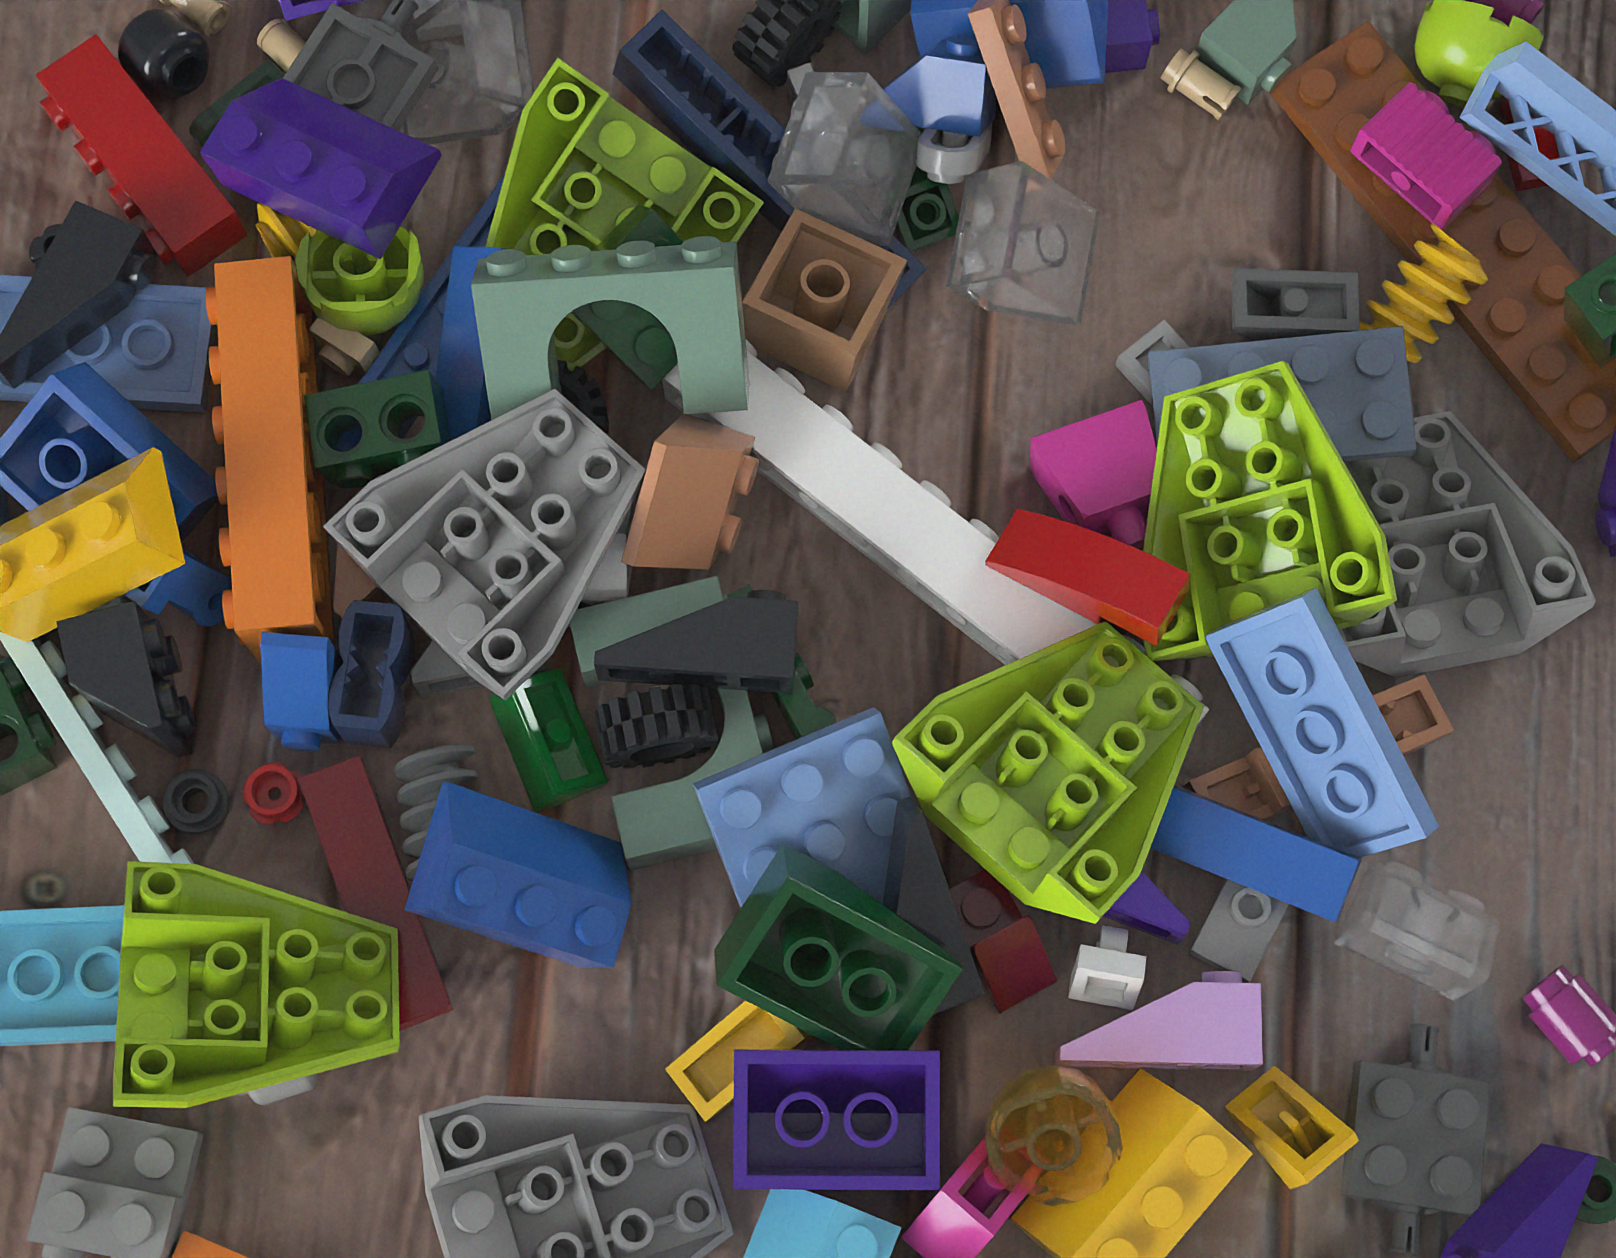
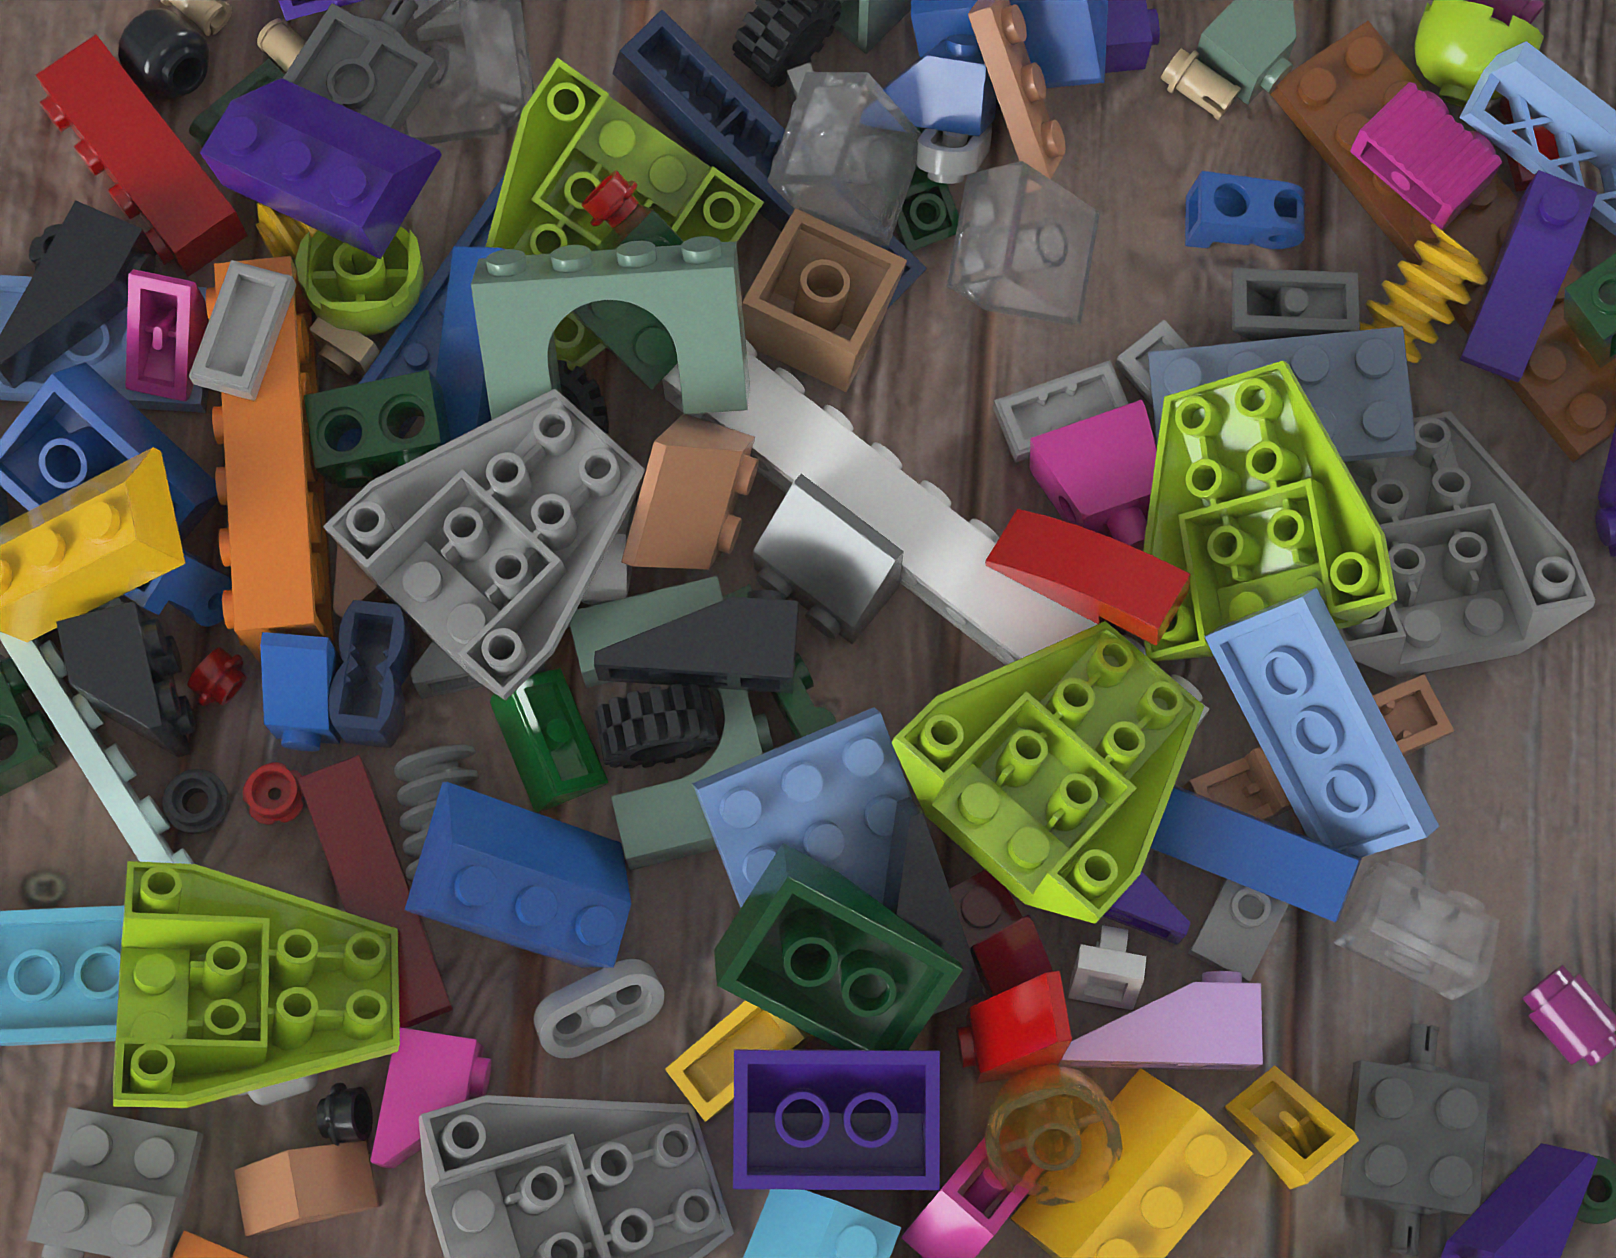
(163, 334): none -> dark pink slope
(217, 678): none -> red plate
(242, 330): none -> light grey tile
(306, 1187): none -> nougat slope
(345, 1115): none -> black plate
(423, 1077): none -> dark pink slope
(598, 1008): none -> light grey plate
(611, 200): none -> red plate
(827, 561): none -> dark grey slope
(1016, 1030): none -> red slope
(1057, 405): none -> light grey plate
(1244, 212): none -> blue leg
(1528, 274): none -> dark purple slope

